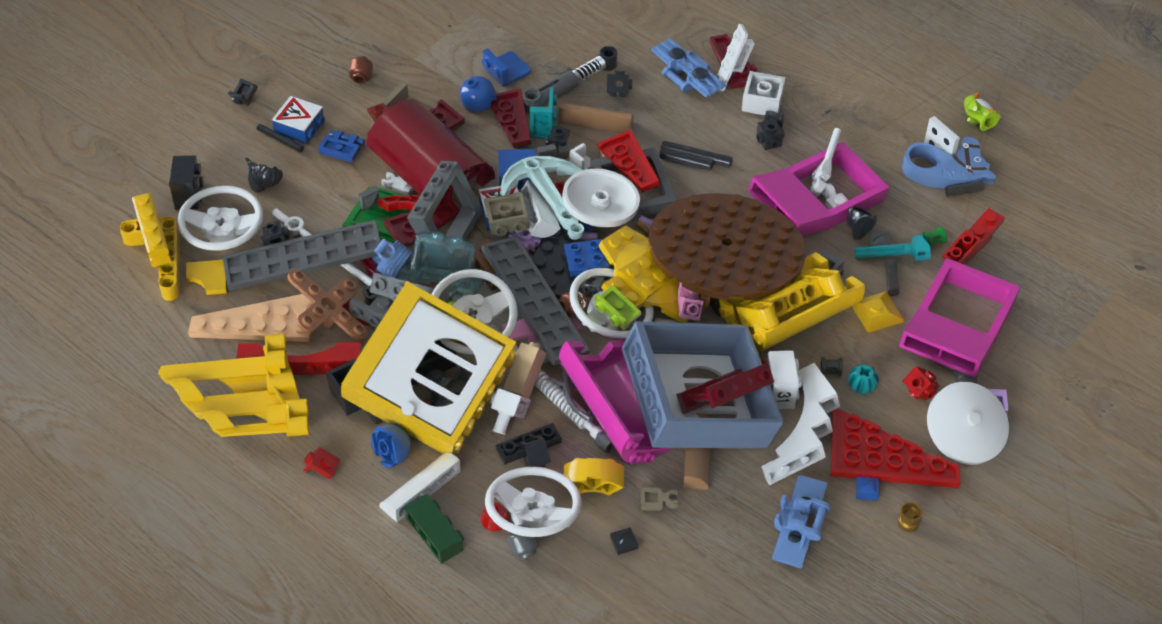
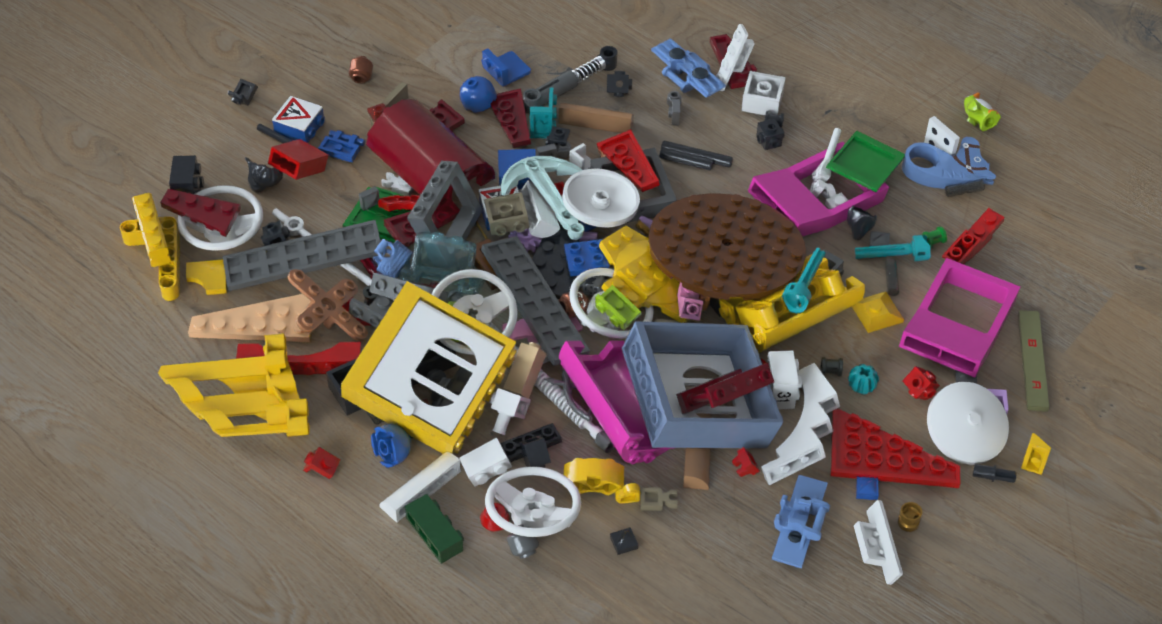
(211, 212): none -> dark red wing
(298, 159): none -> red brick
(485, 462): none -> white brick
(628, 494): none -> yellow tile
(674, 102): none -> flat silver plate
(748, 463): none -> red tile
(798, 292): none -> teal piece
(866, 161): none -> green piece
(877, 543): none -> white bracket
(994, 473): none -> black axle
(1033, 361): none -> olive tile
(1036, 455): none -> yellow slope

